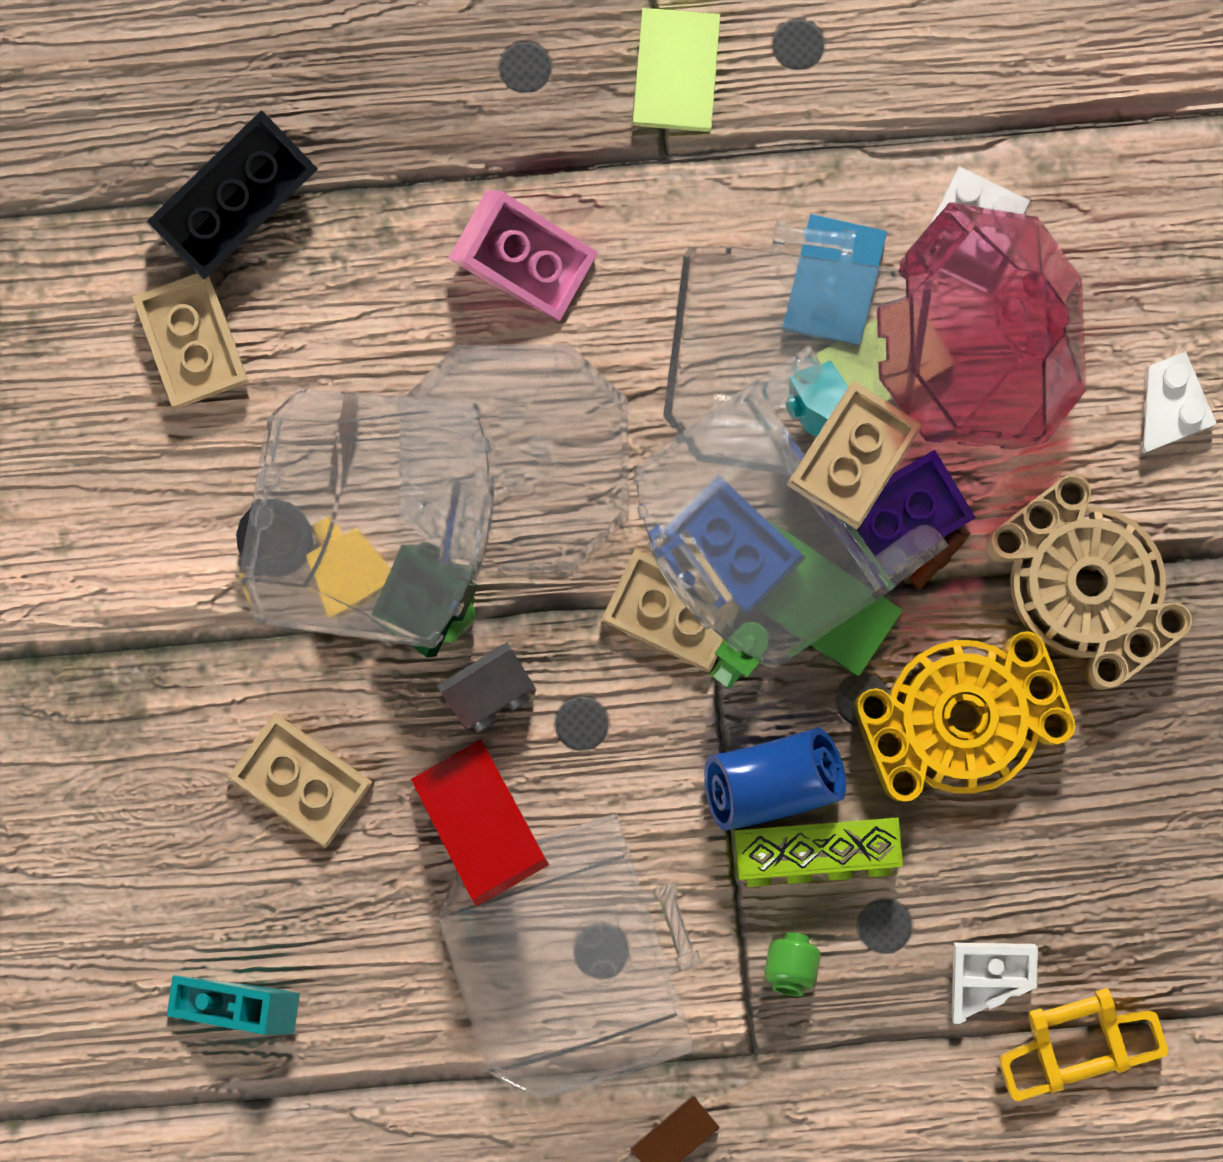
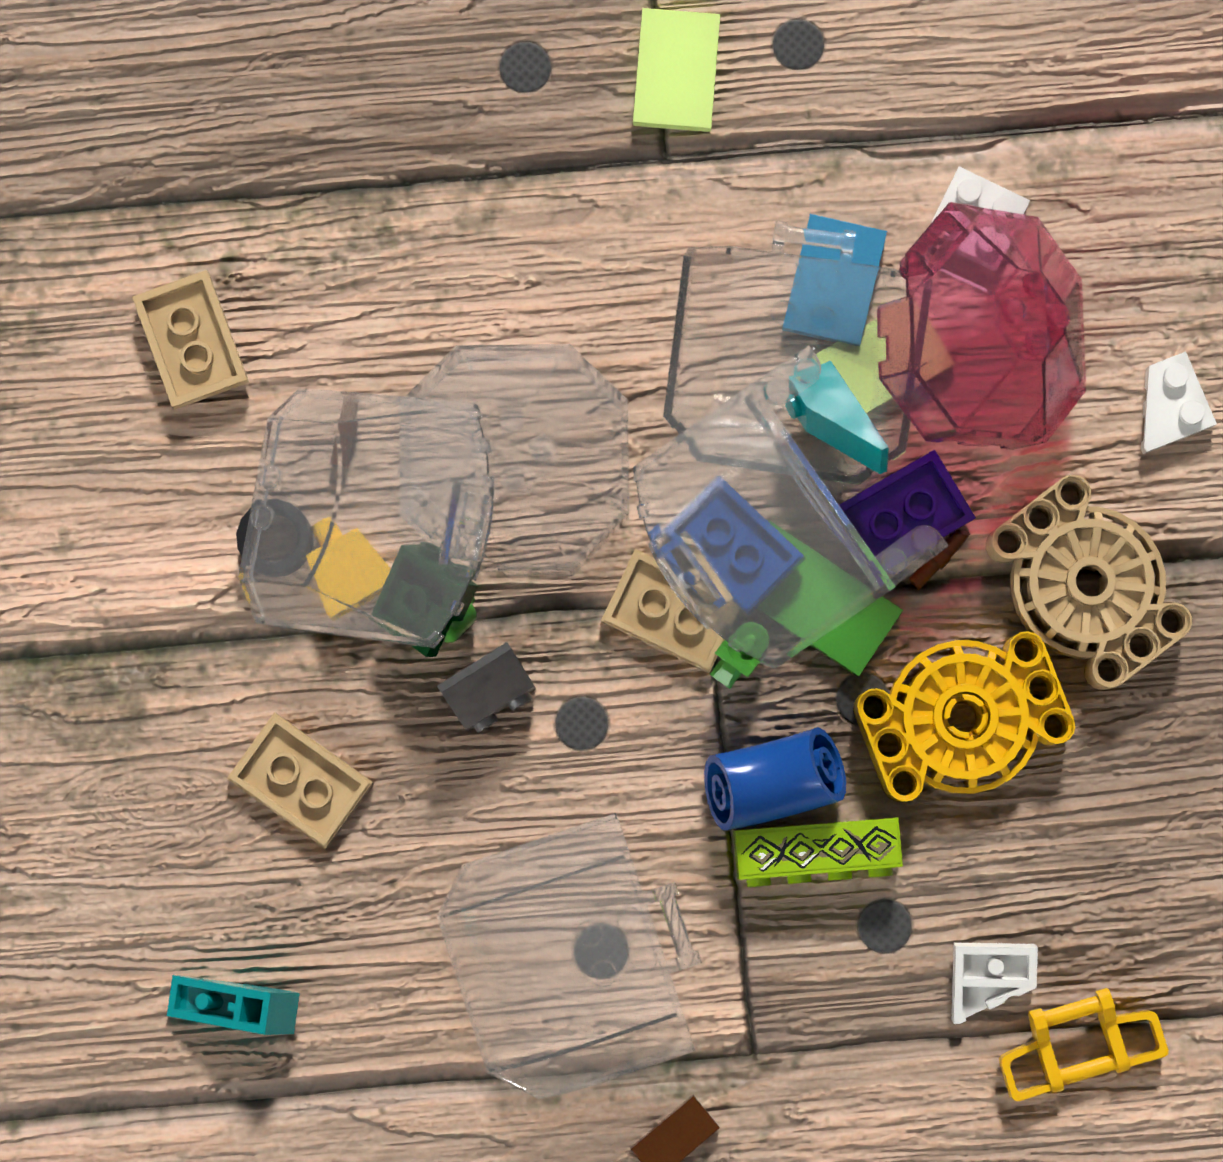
(231, 195): black slope -> none
(479, 823): red tile -> none
(523, 254): bright pink slope -> none
(792, 964): bright green head -> none
(854, 454): tan tile -> none

